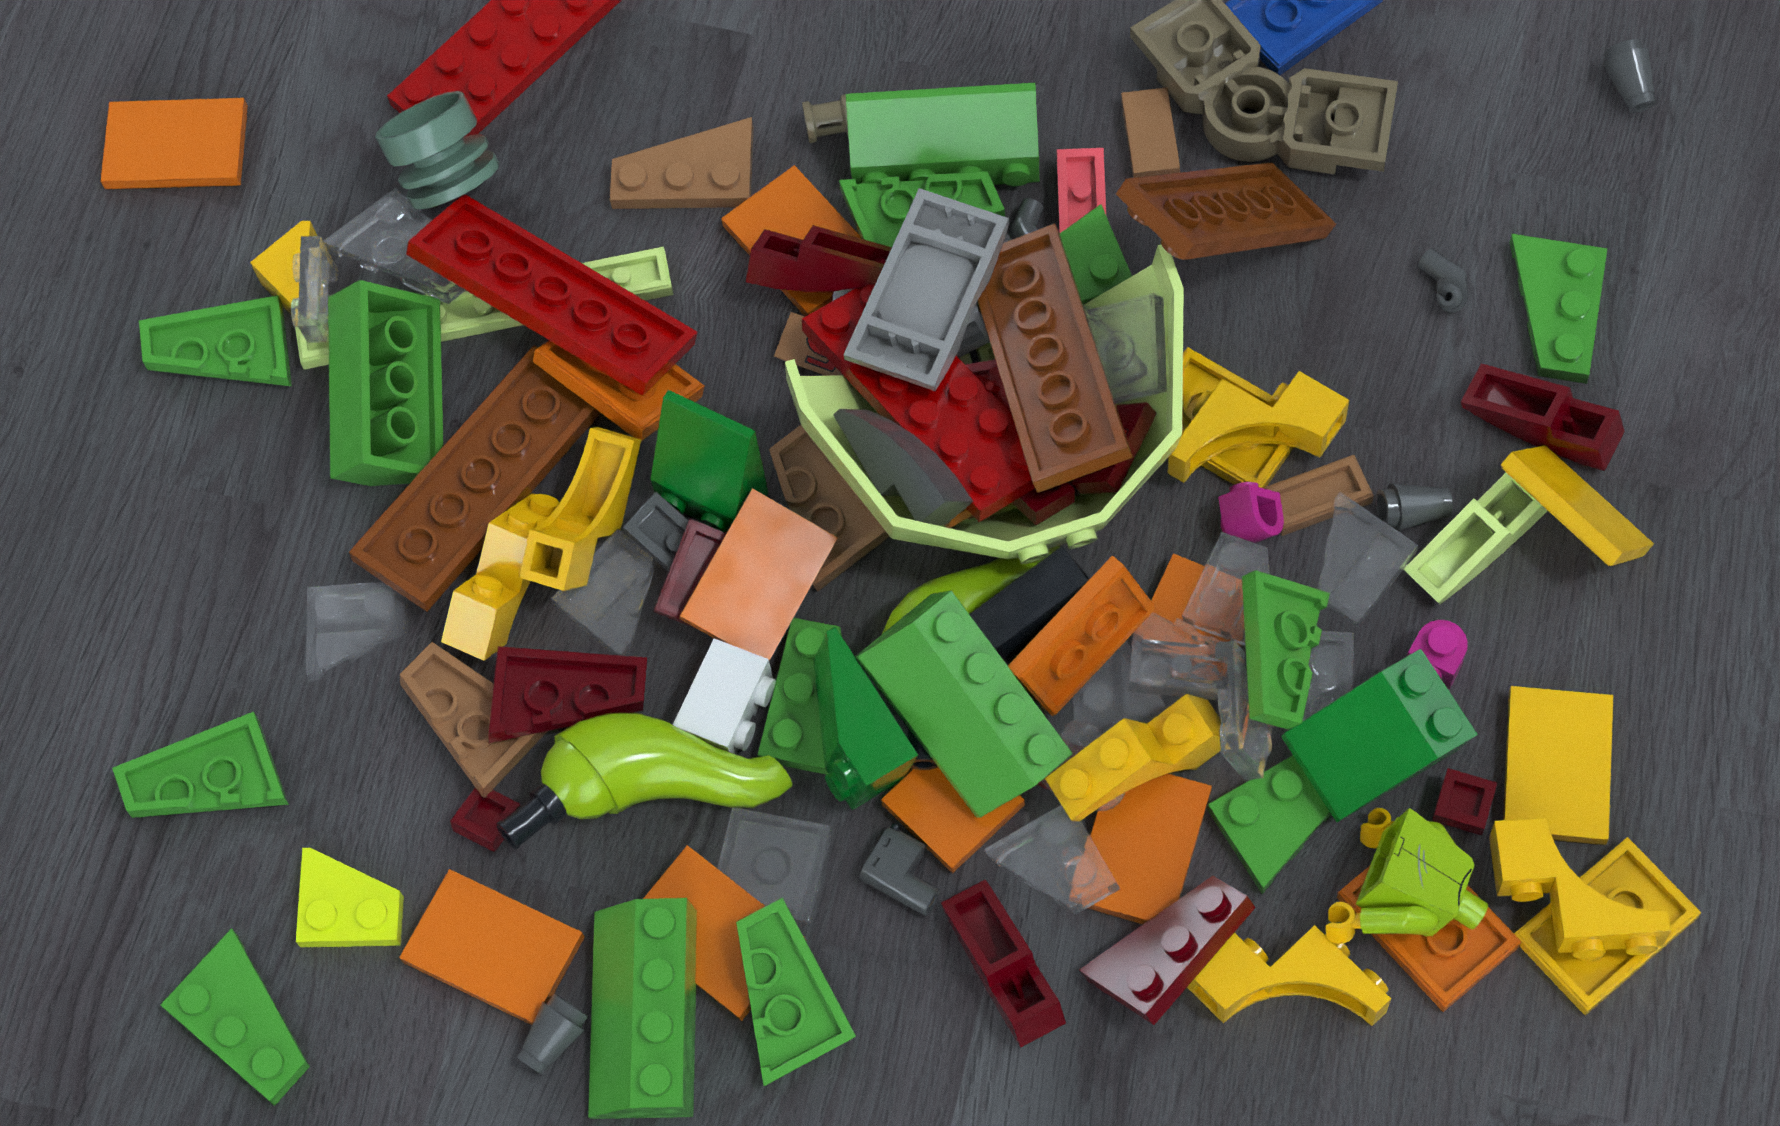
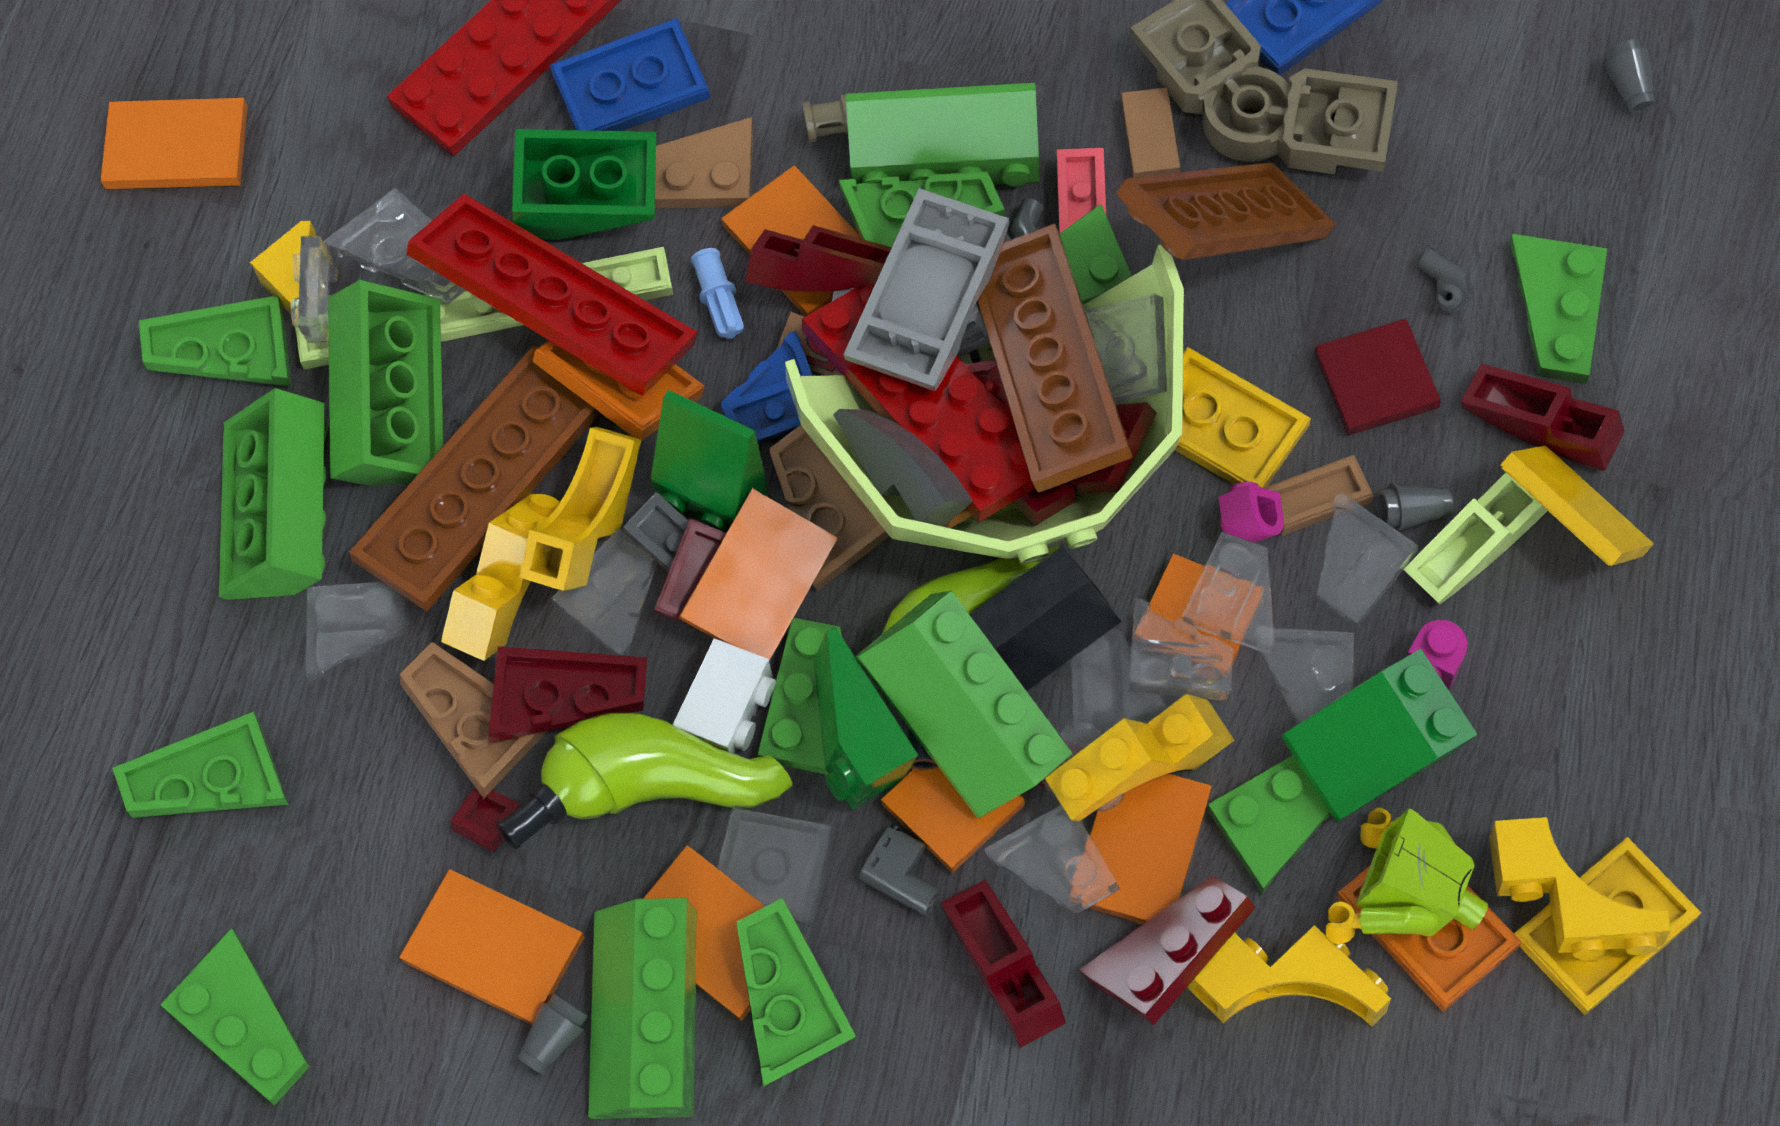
(272, 497): none -> bright green slope
(345, 906): neon yellow wing -> none
(439, 152): sand green wheel -> none
(582, 181): none -> green slope
(631, 80): none -> blue tile
(717, 293): none -> light blue axle
(765, 398): none -> blue wing
(1082, 636): orange tile -> none
(1242, 740): clear wing -> none
(1278, 643): bright green wing -> none
(1297, 416): yellow arch -> none
(1377, 376): none -> dark red tile
(1464, 801): dark red plate -> none
(1560, 761): yellow tile -> none

